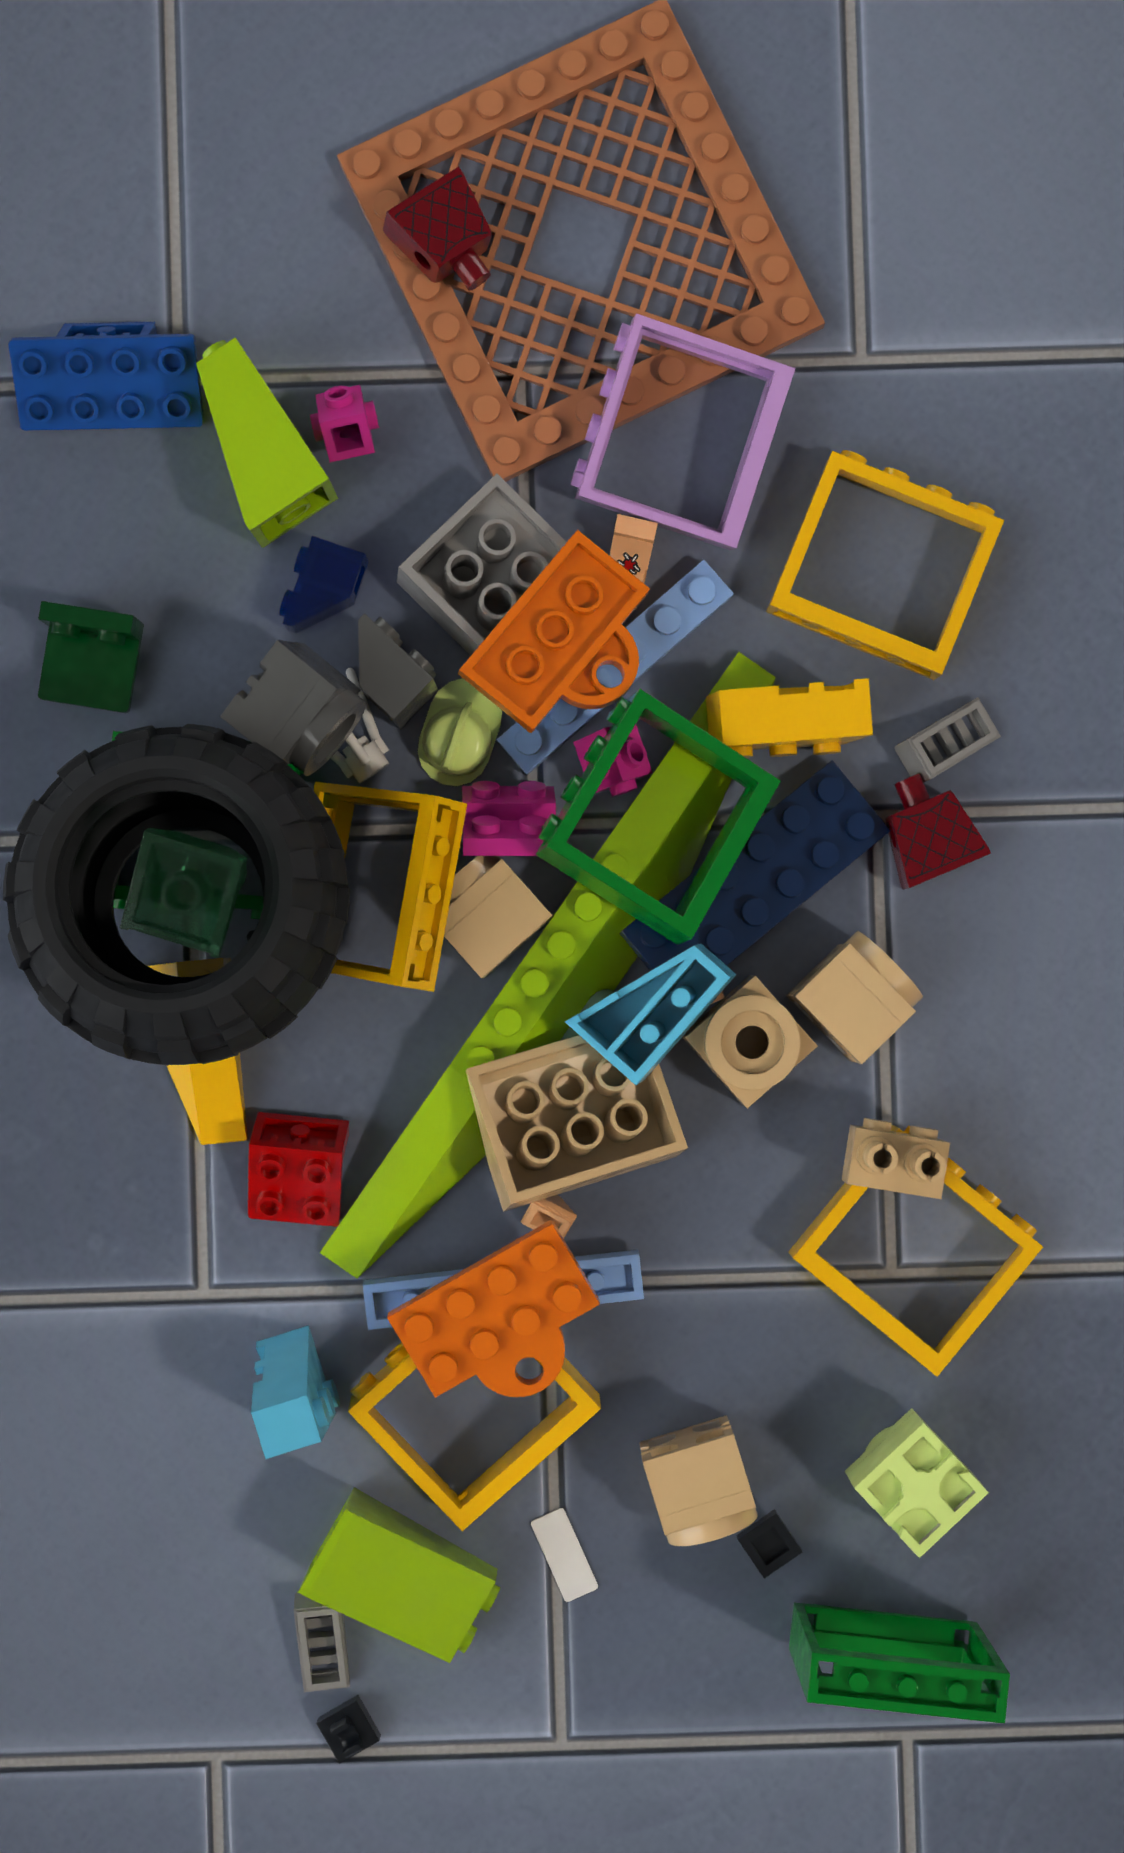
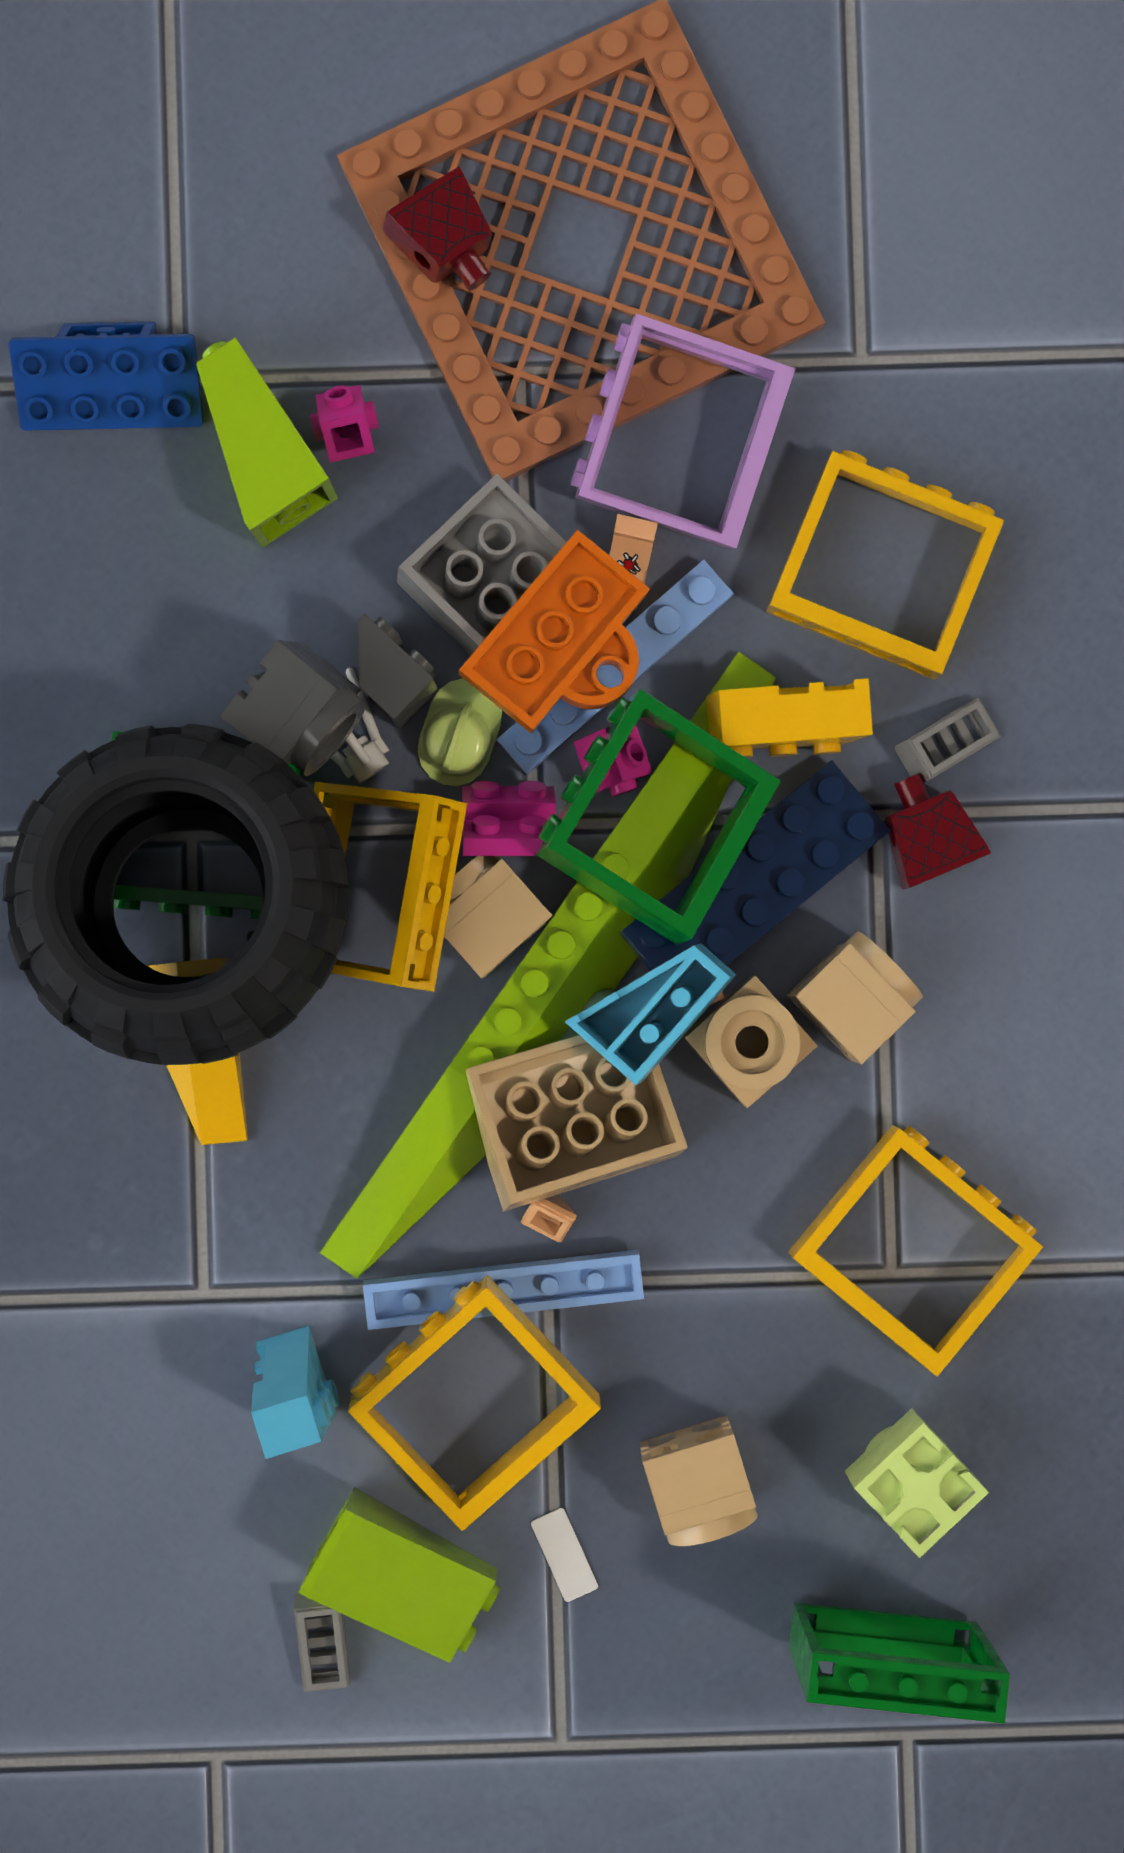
(89, 657): dark green bracket -> none
(184, 890): clear green slope -> none
(296, 1169): red bracket -> none
(325, 584): clear blue slope -> none
(348, 1729): black tile -> none
(498, 1315): orange plate -> none
(769, 1543): black tile -> none
(896, 1160): tan brick -> none

